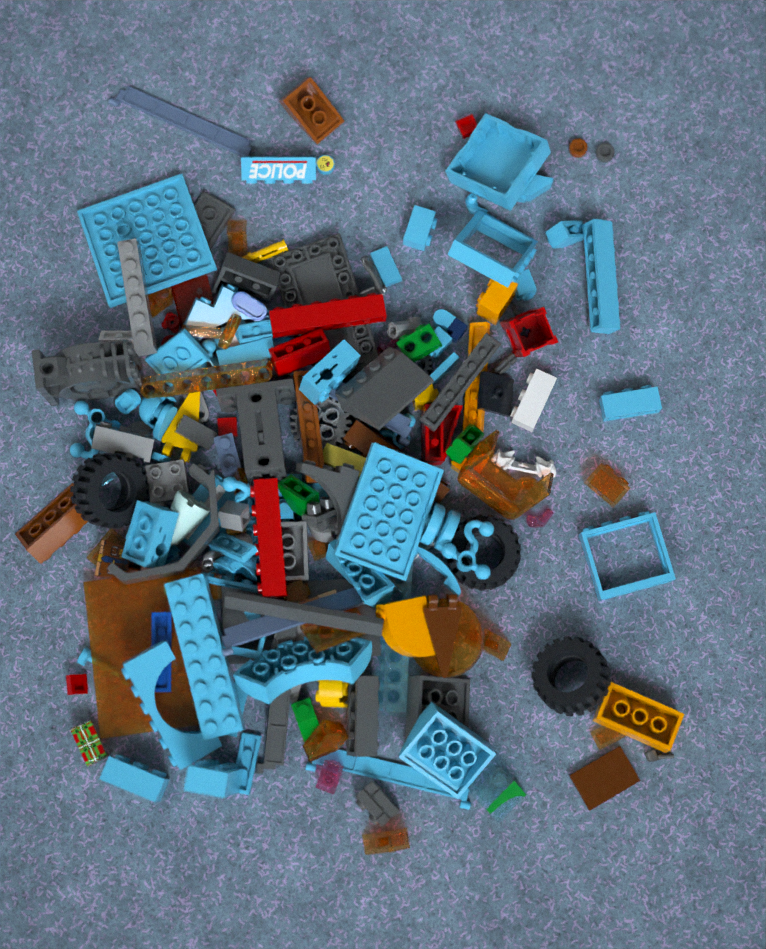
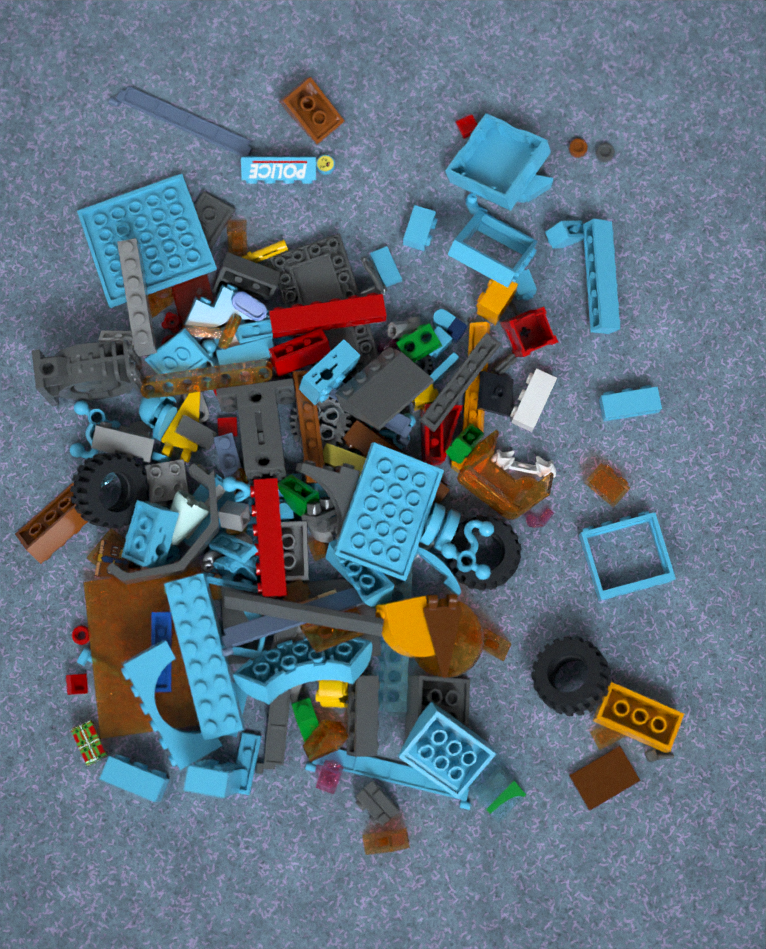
(75, 635): none -> red plate
(127, 401): medium azure tile -> none

